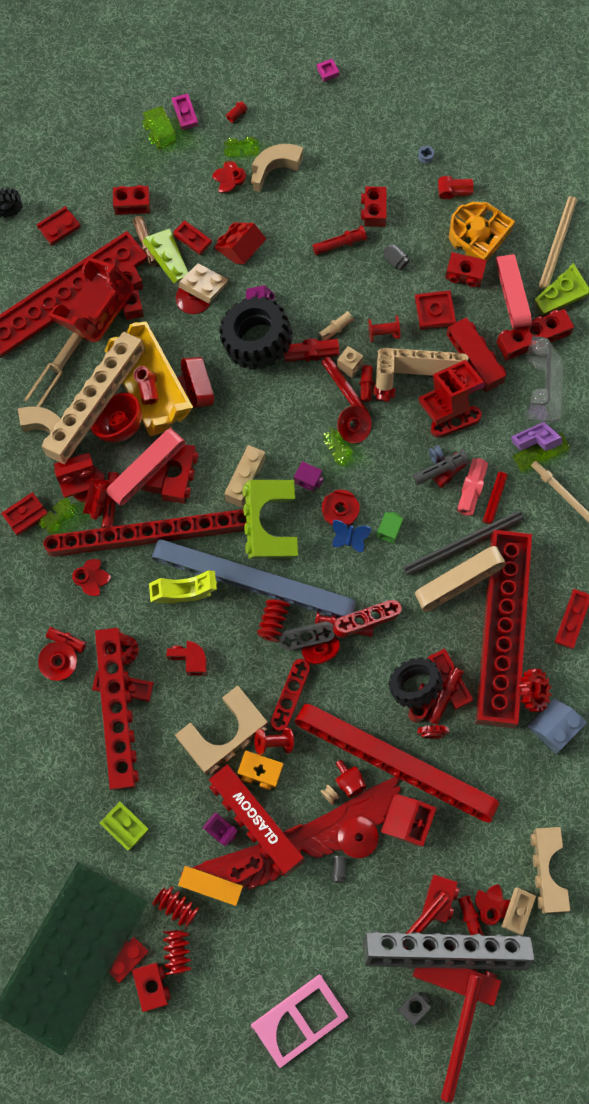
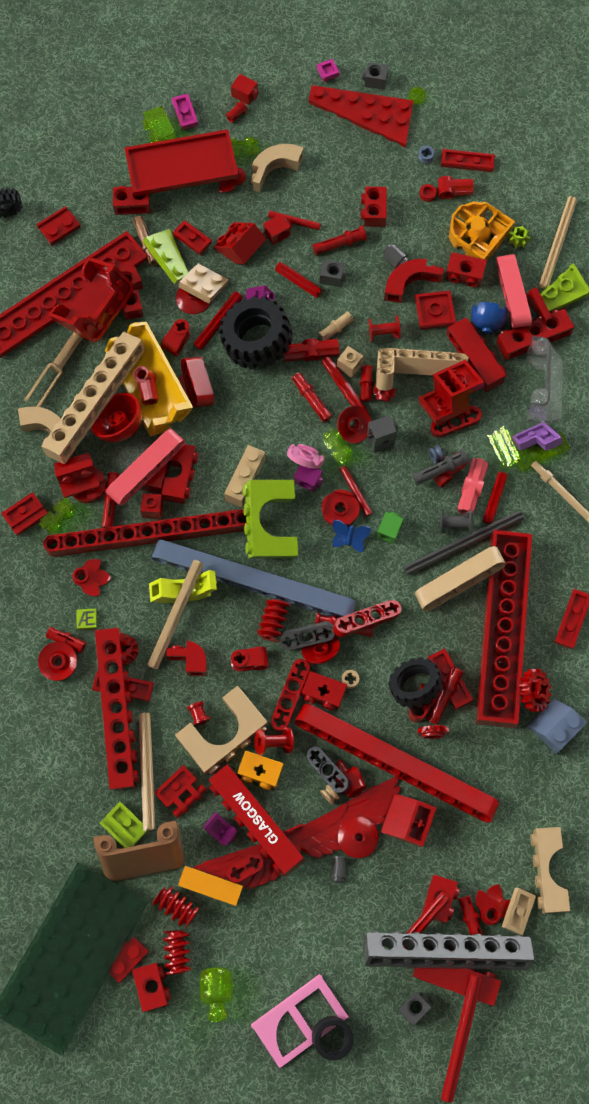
(86, 619): none -> lime tile
(96, 497): red hinge -> none
(141, 859): none -> medium nougat windscreen
(146, 772): none -> tan axle
(152, 506): none -> red brick
(175, 339): none -> red piece
(175, 614): none -> tan axle
(175, 787): none -> red plate
(181, 162): none -> red tile
(198, 713): none -> red bush
(215, 323): none -> red axle
(216, 990): none -> clear neon green piece
(244, 89): none -> red brick
(252, 659): none -> red piece
(277, 229): none -> red brick
(298, 221): none -> red bar
(298, 279): none -> red axle
(305, 456): none -> bright pink tile
(307, 391): none -> red pin
(316, 683): none -> red brick
(330, 267): none -> dark grey brick
(337, 772): none -> black beam
(344, 1049): none -> black tyre
(354, 675): none -> tan bush
(355, 490): none -> red bar
(372, 112): none -> red wing
(375, 76): none -> dark grey brick
(382, 433): none -> dark grey brick
(407, 273): none -> red arch
(417, 94): none -> clear neon green tile
(428, 193): none -> red tile
(456, 521): none -> dark grey piece
(467, 160): none -> red tile
(489, 317): none -> blue cylinder
(497, 434): none -> clear neon green tile
(519, 236): none -> lime gear
(537, 303): none -> red tile

